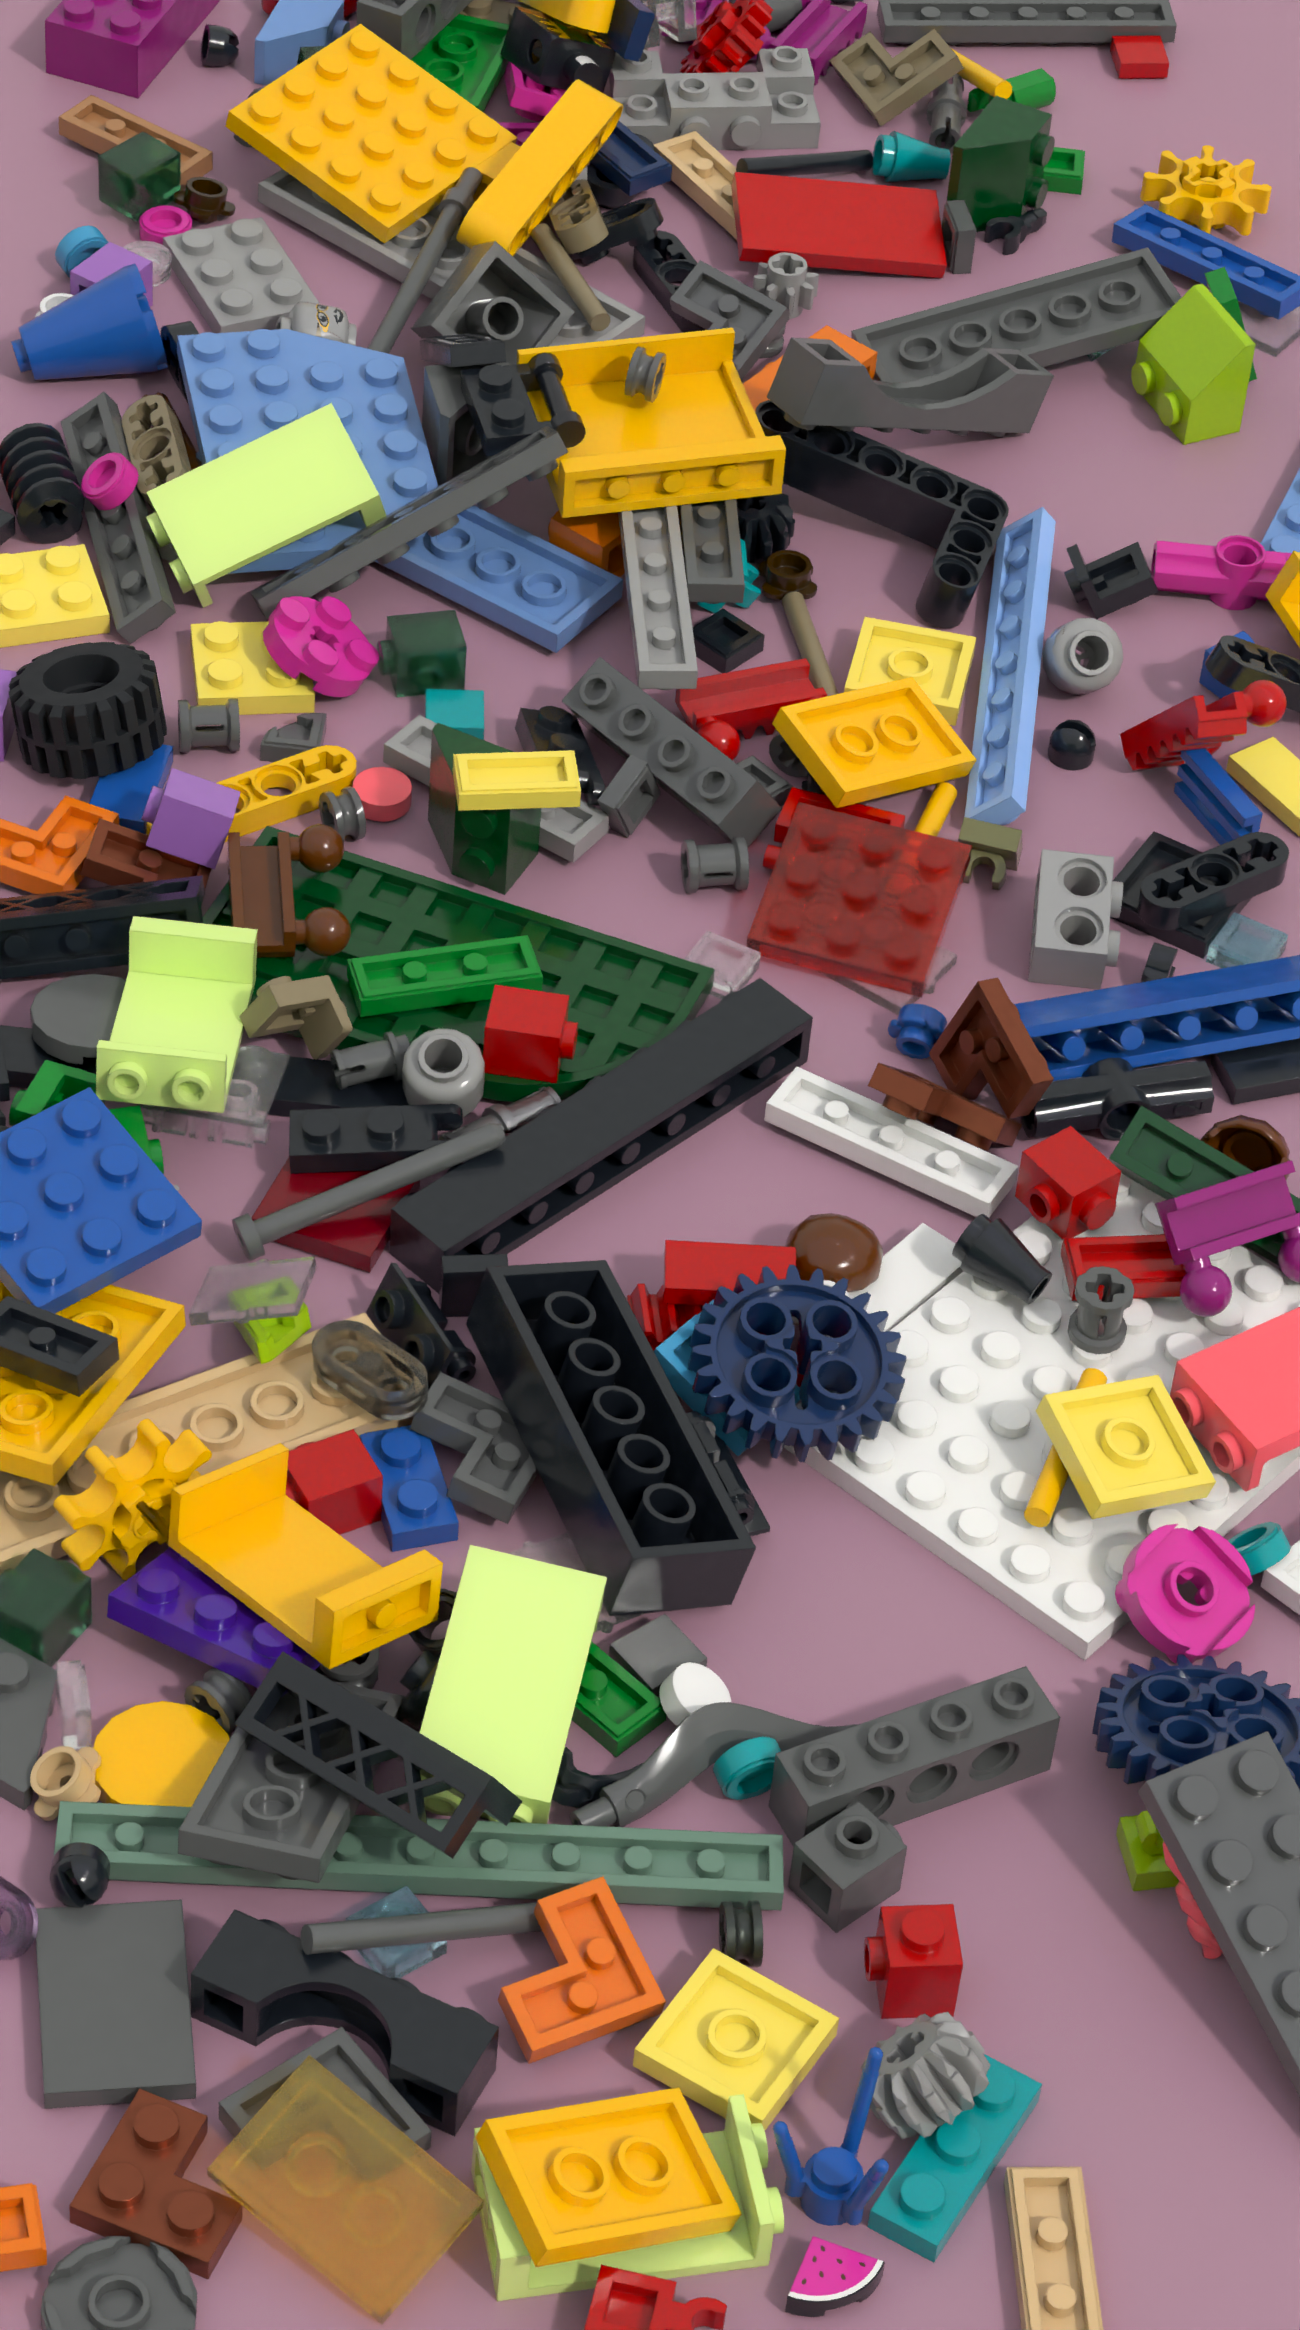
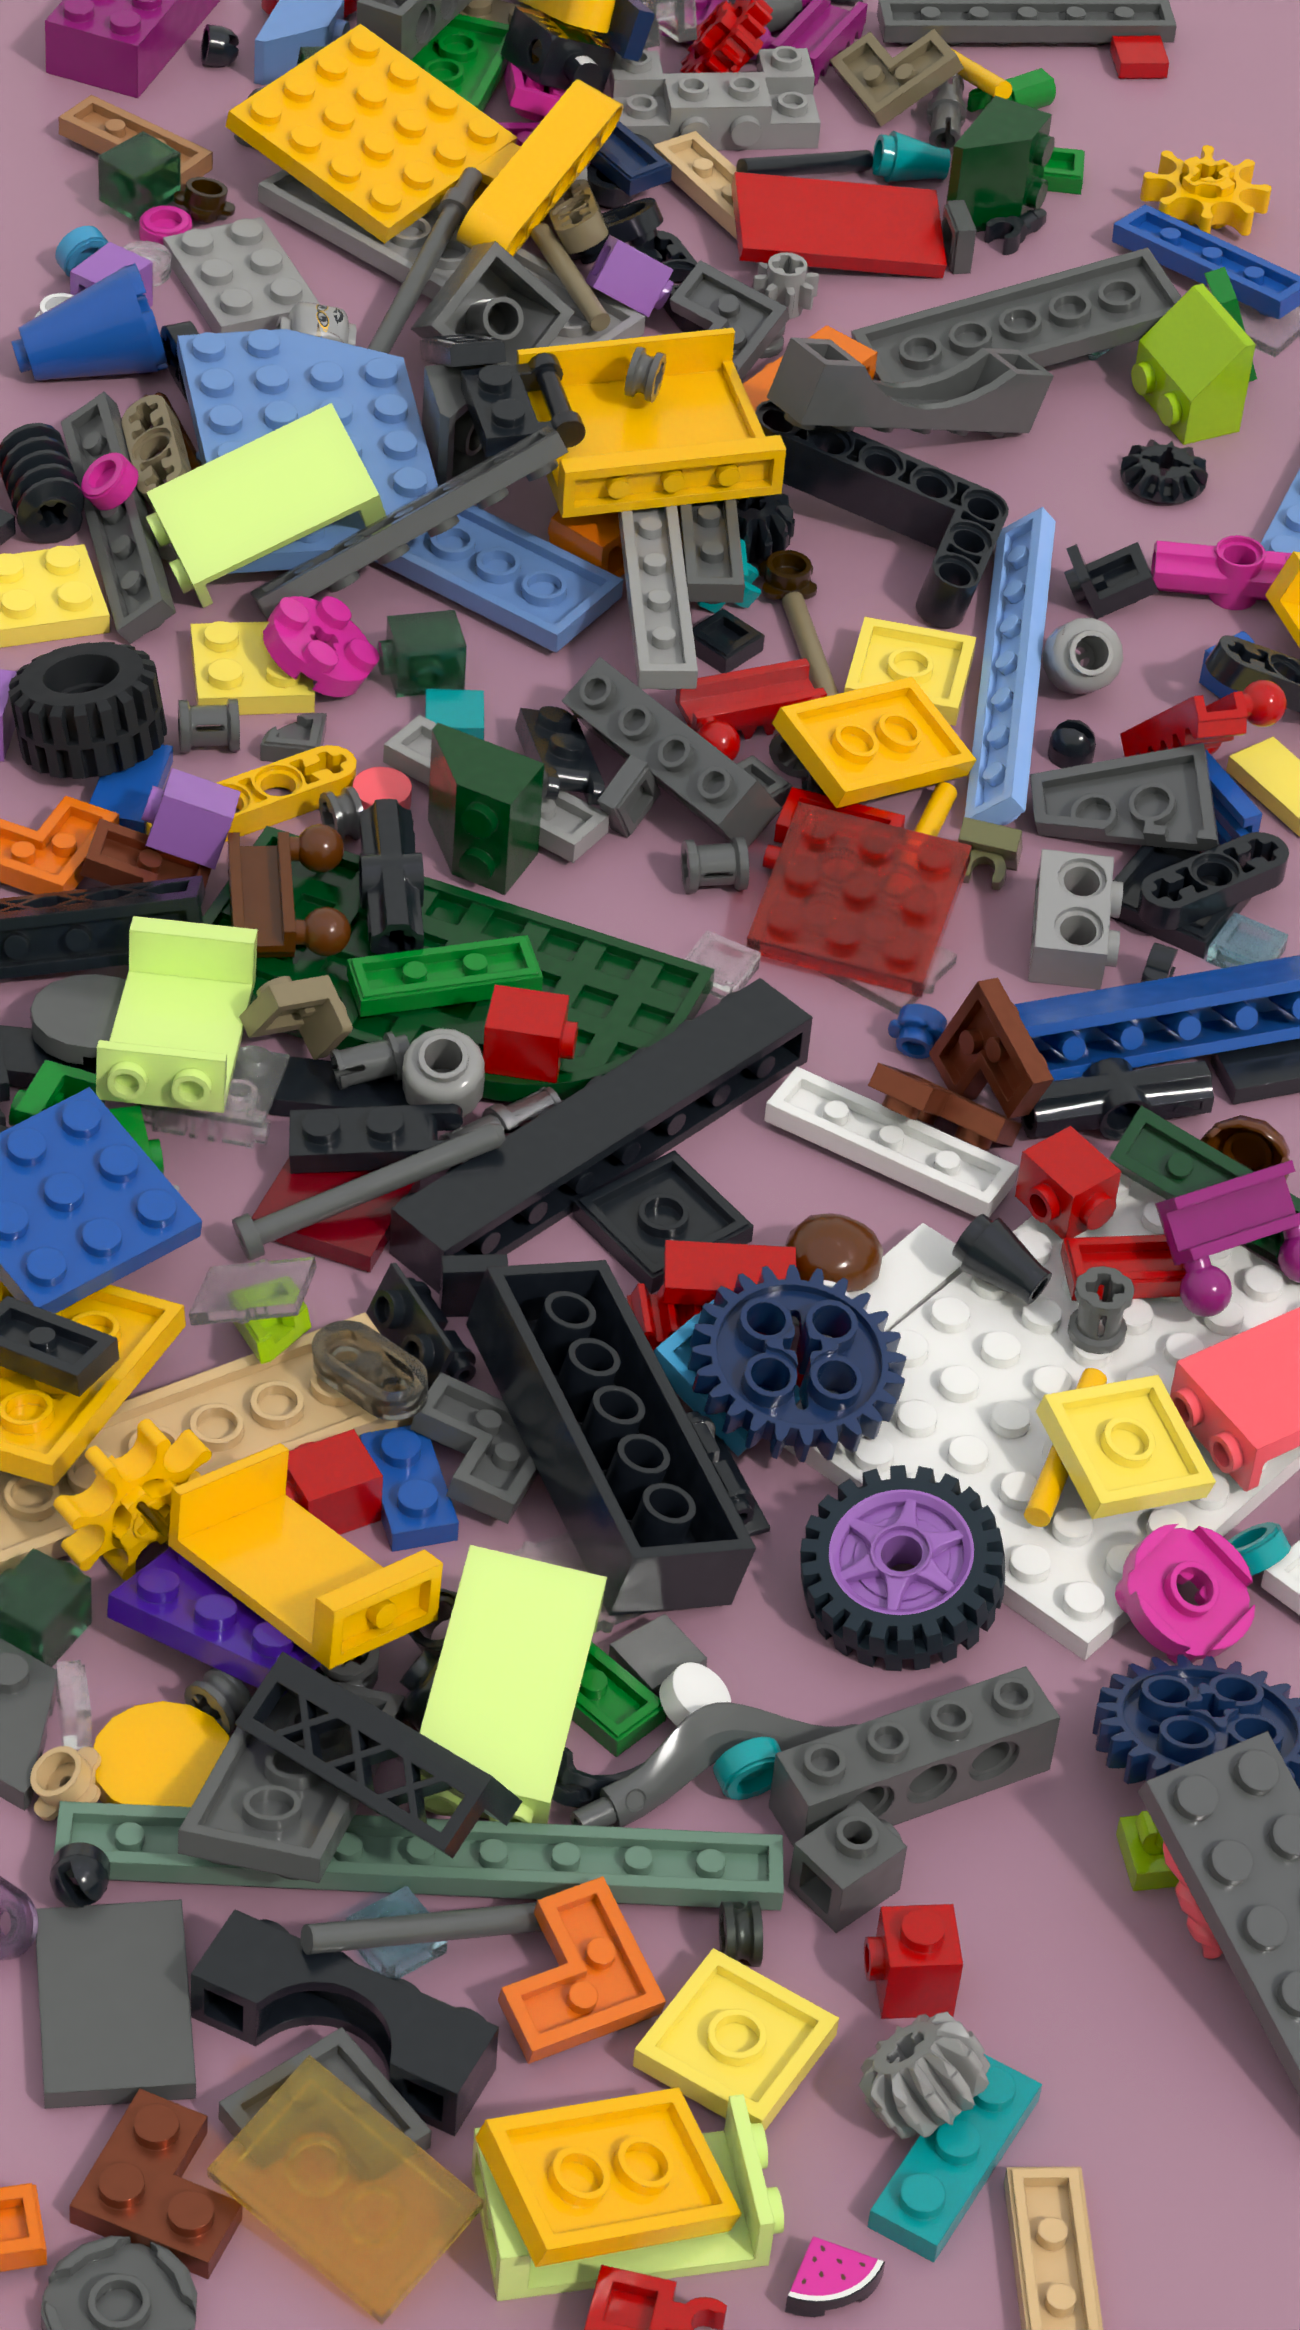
(391, 878): none -> black piece
(516, 780): light yellow tile -> none
(631, 277): none -> medium lavender brick
(657, 1205): none -> black tile
(833, 2180): blue plant -> none
(910, 1611): none -> wheel
(1131, 800): none -> dark grey wing
(1183, 481): none -> black gear

